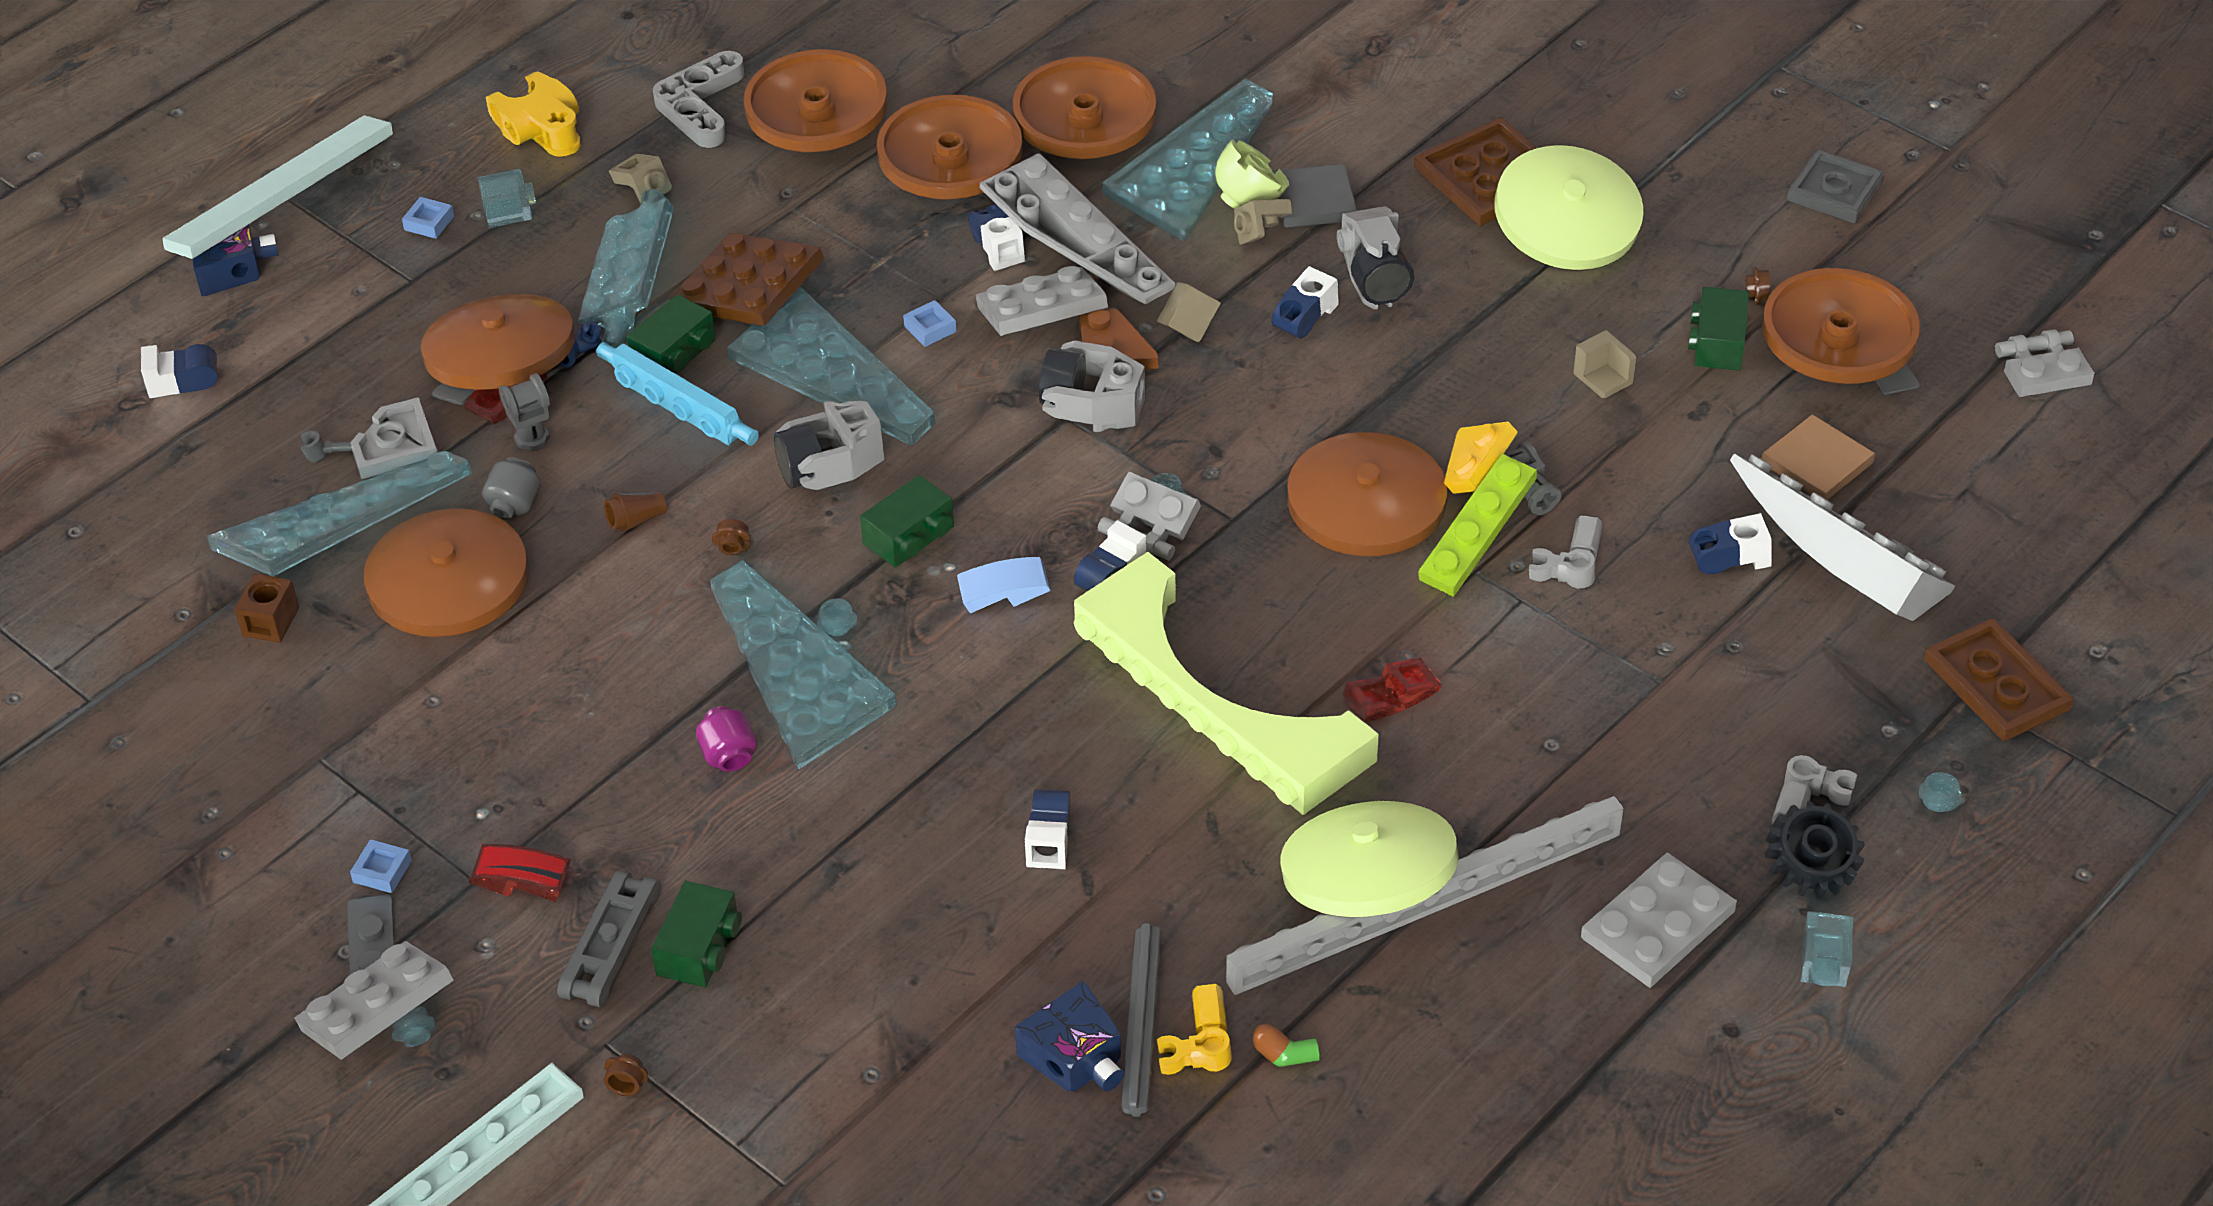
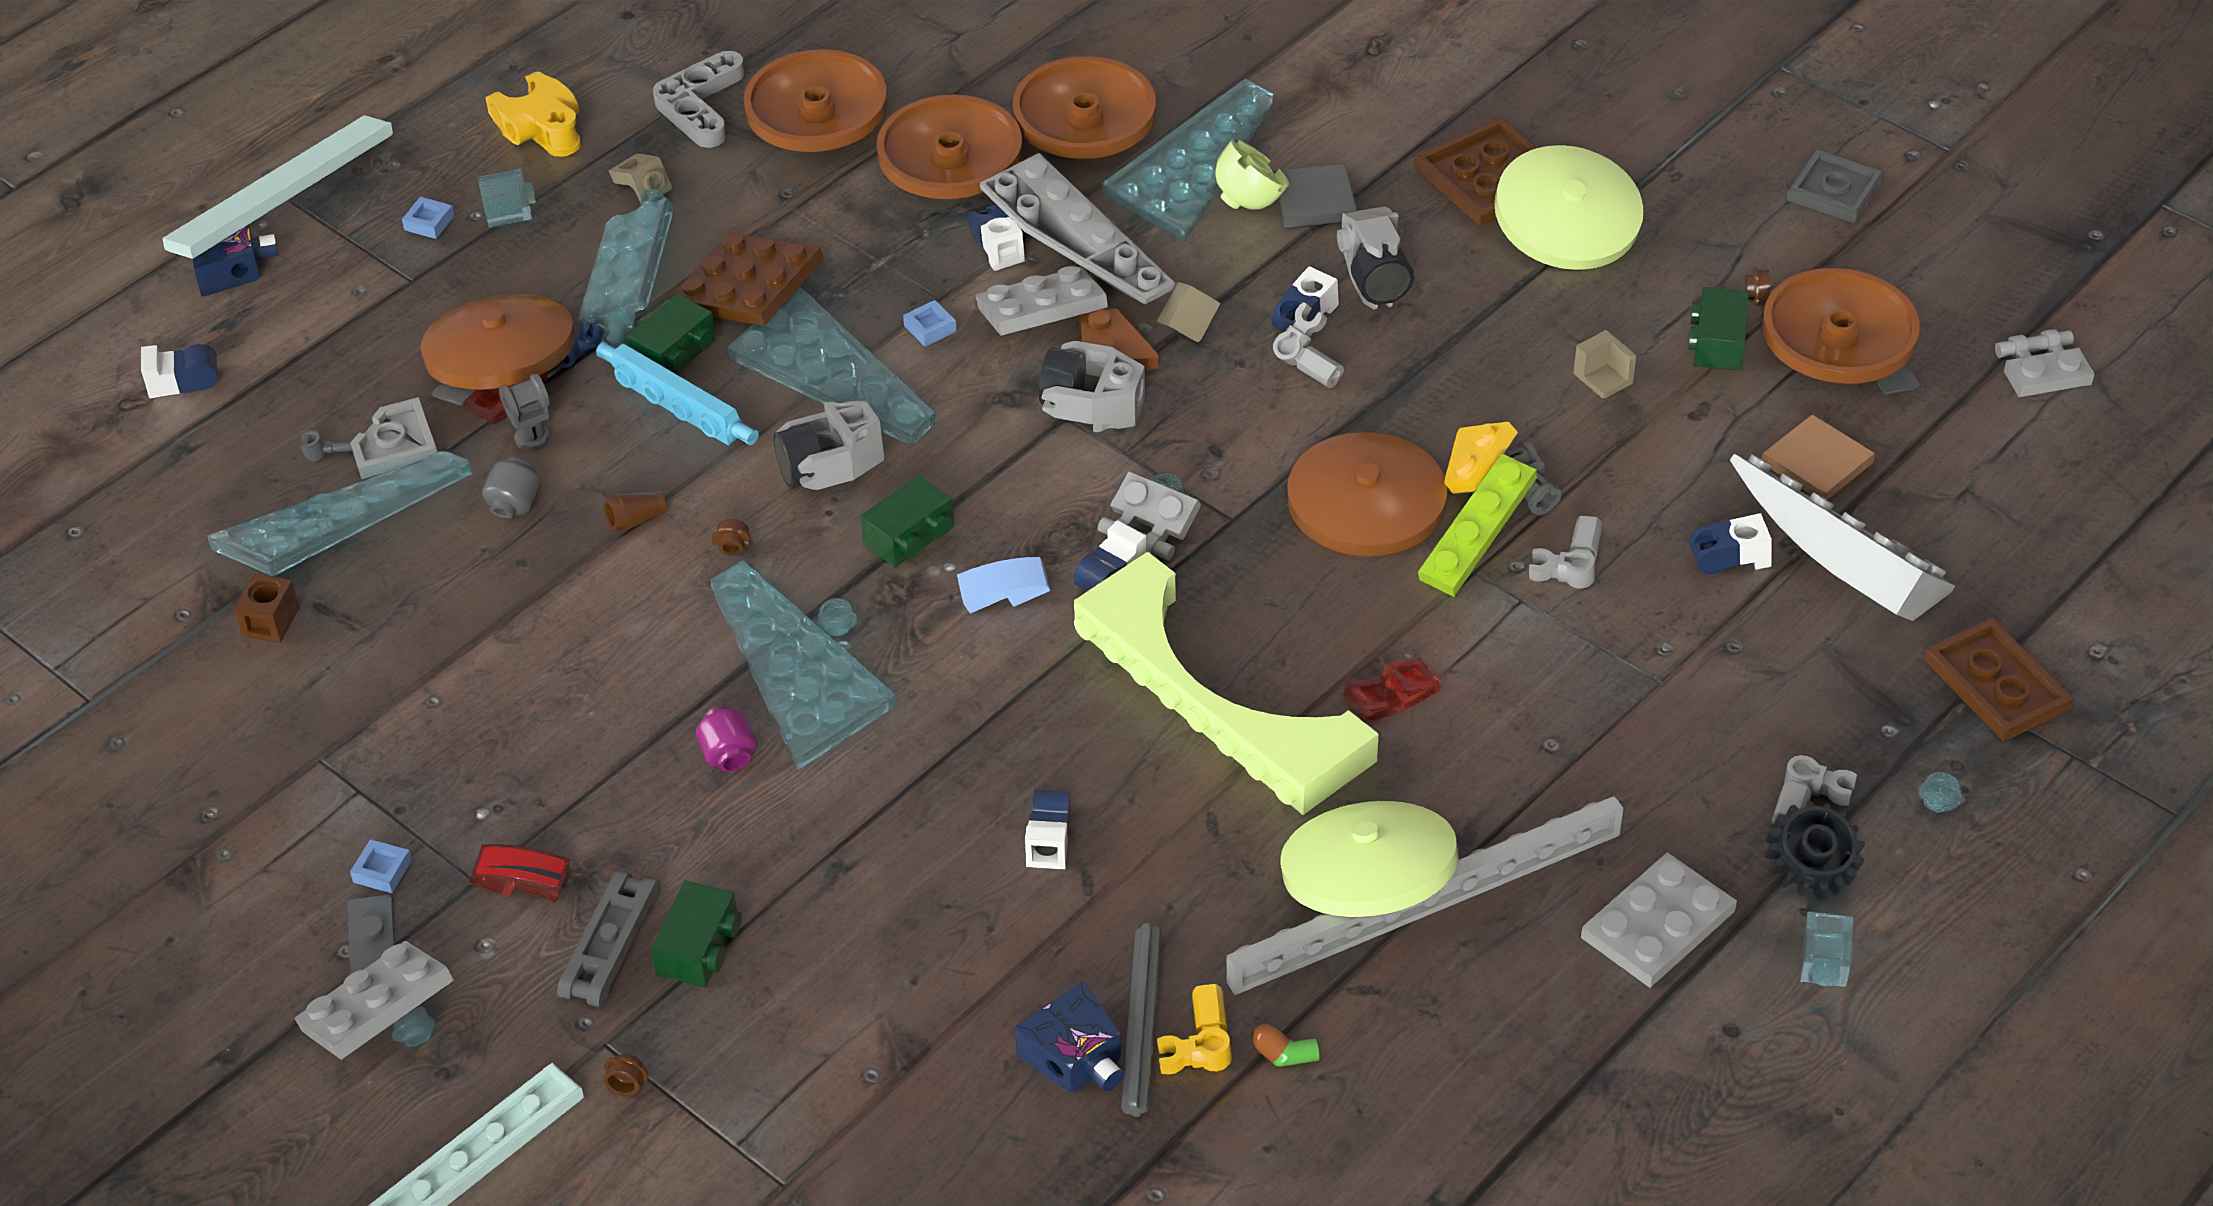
(446, 572): dark orange dish -> none
(1259, 214): dark tan bracket -> none
(1294, 350): none -> light grey bar

